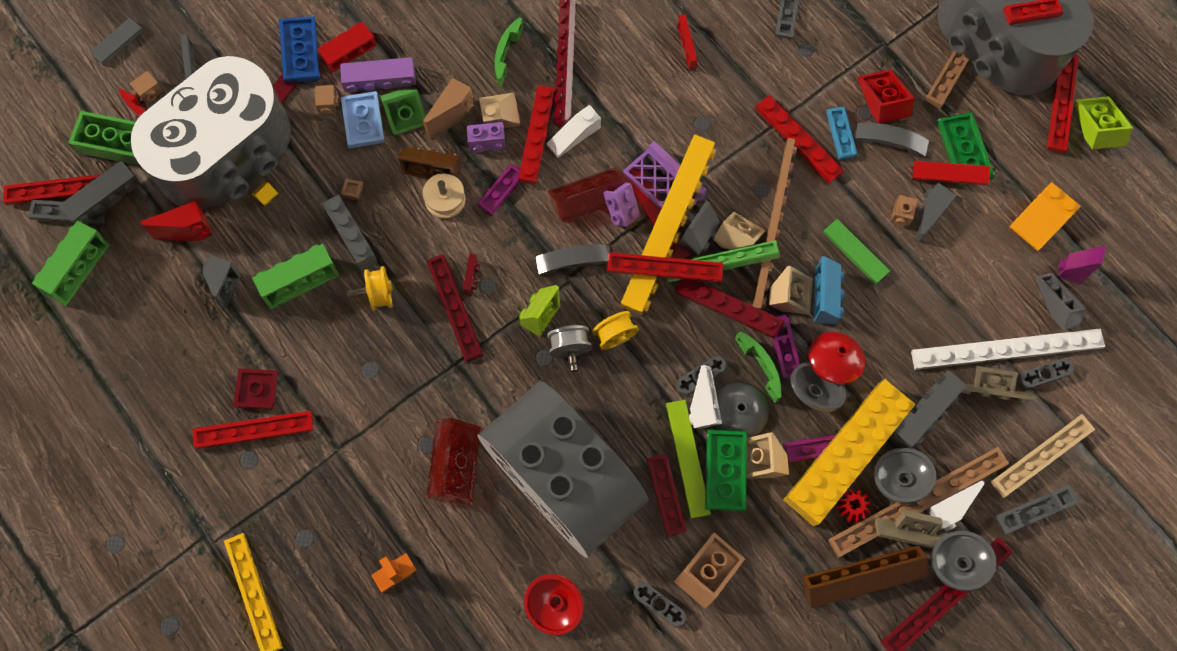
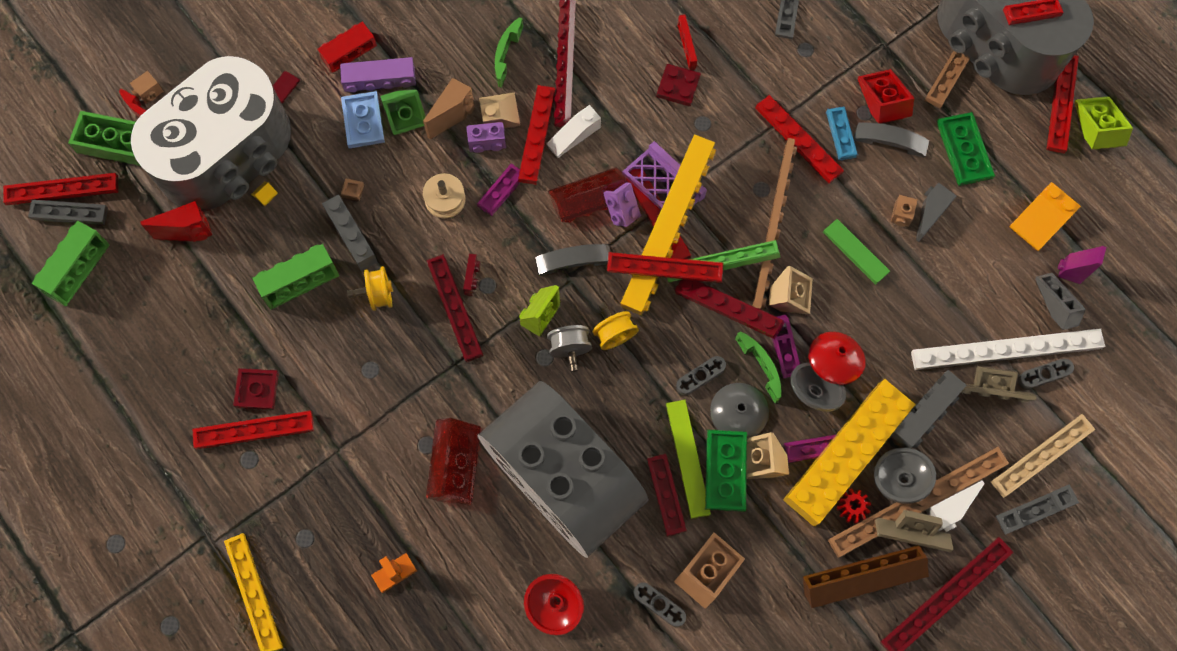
(100, 194): dark grey brick -> none
(116, 41): dark grey tile -> none
(188, 55): dark grey tile -> none
(221, 278): dark grey slope -> none
(299, 49): blue tile -> none
(326, 99): medium nougat brick -> none
(428, 163): reddish brown slope -> none
(678, 85): none -> dark red plate
(700, 230): dark grey slope -> none
(705, 405): white slope -> none
(737, 232): tan slope -> none
(828, 292): dark azure slope -> none
(951, 173): red tile -> none
(967, 549): dark grey dish -> none

